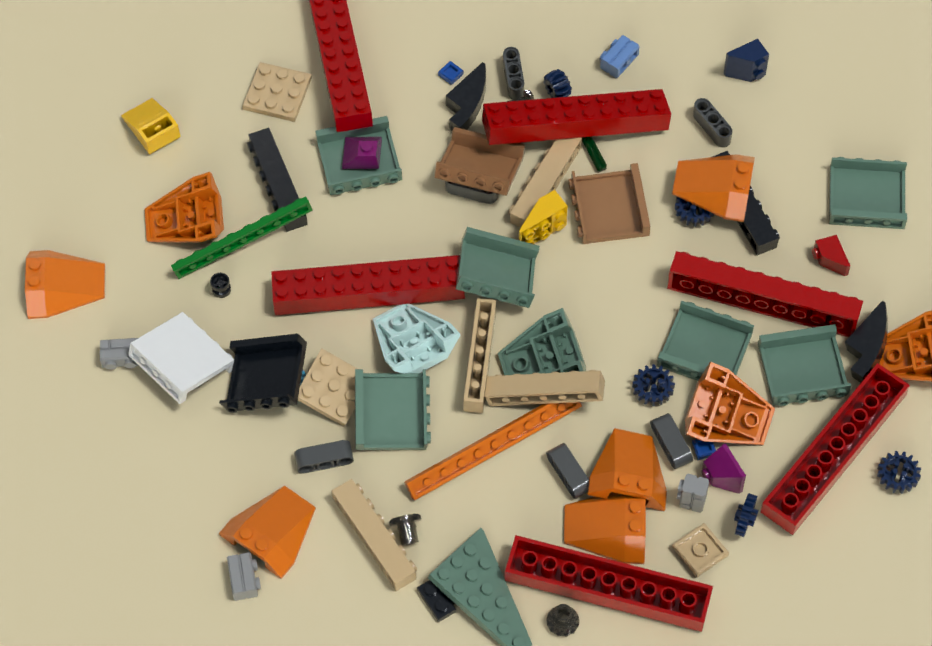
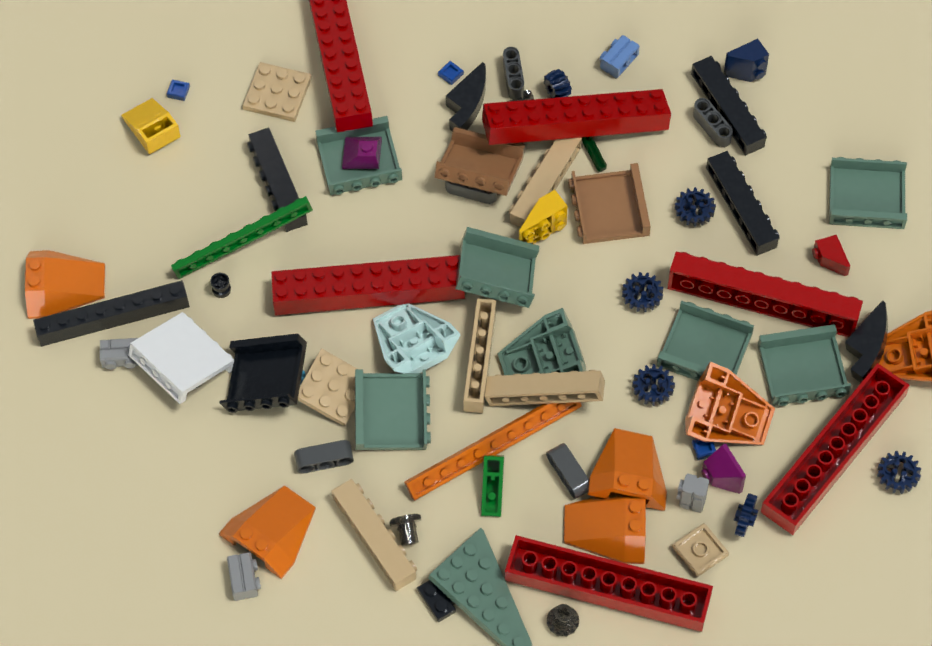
(111, 313): none -> black brick
(178, 90): none -> blue tile
(186, 213): orange wedge -> none
(492, 485): none -> green slope
(632, 294): none -> dark blue gear
(671, 441): dark grey beam -> none
(716, 184): orange wedge -> none
(728, 103): none -> black brick

